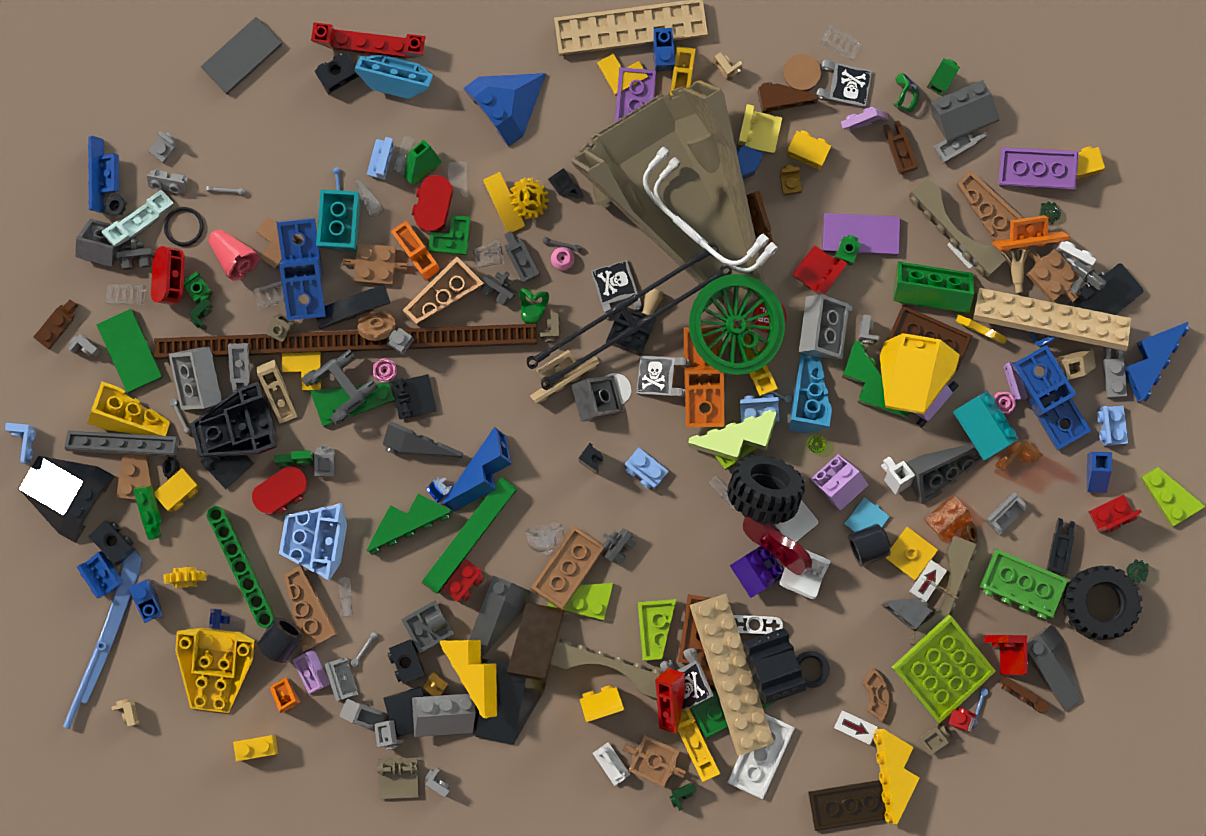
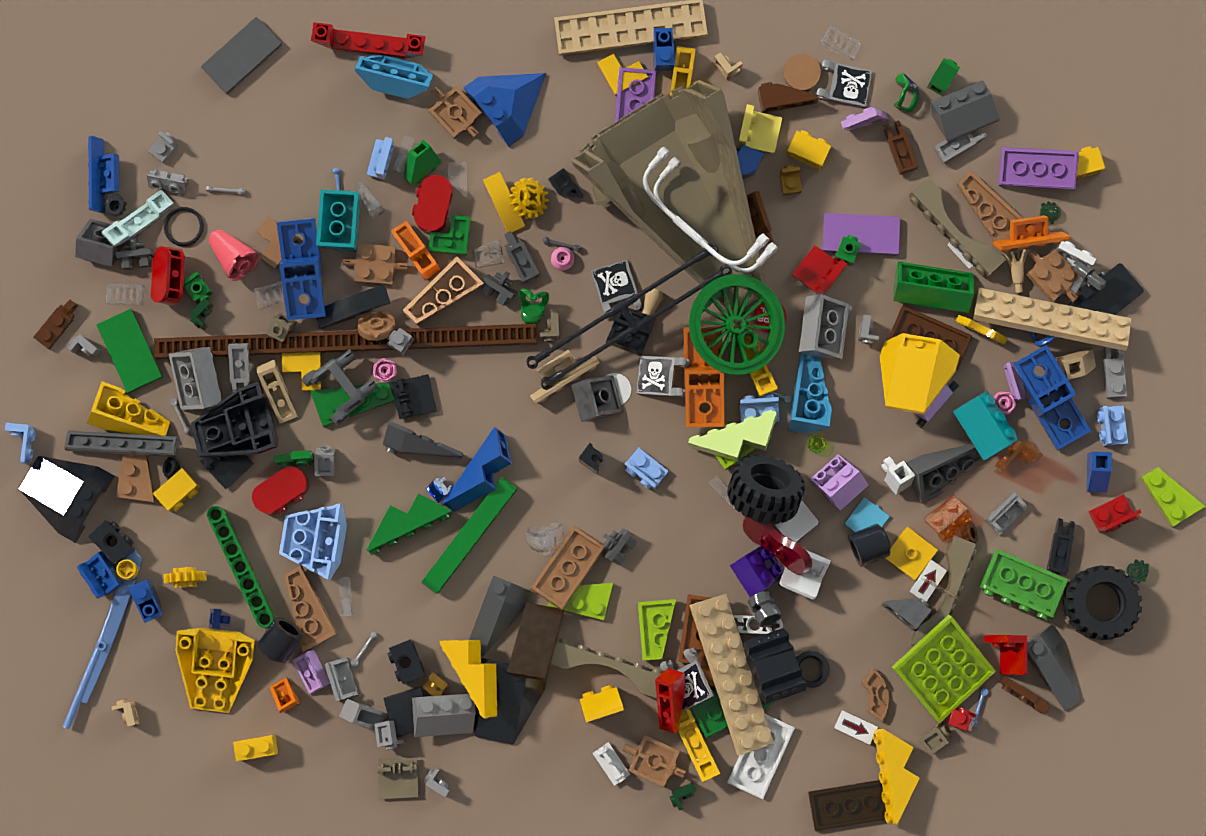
(123, 569): none -> yellow wheel
(148, 511): green hinge -> none
(333, 82): black brick -> none
(427, 626): dark grey plate -> none
(455, 112): none -> medium nougat plate
(463, 581): red bracket -> none
(764, 607): none -> dark grey wheel
(863, 371): green slope -> none
(1155, 355): blue slope -> none

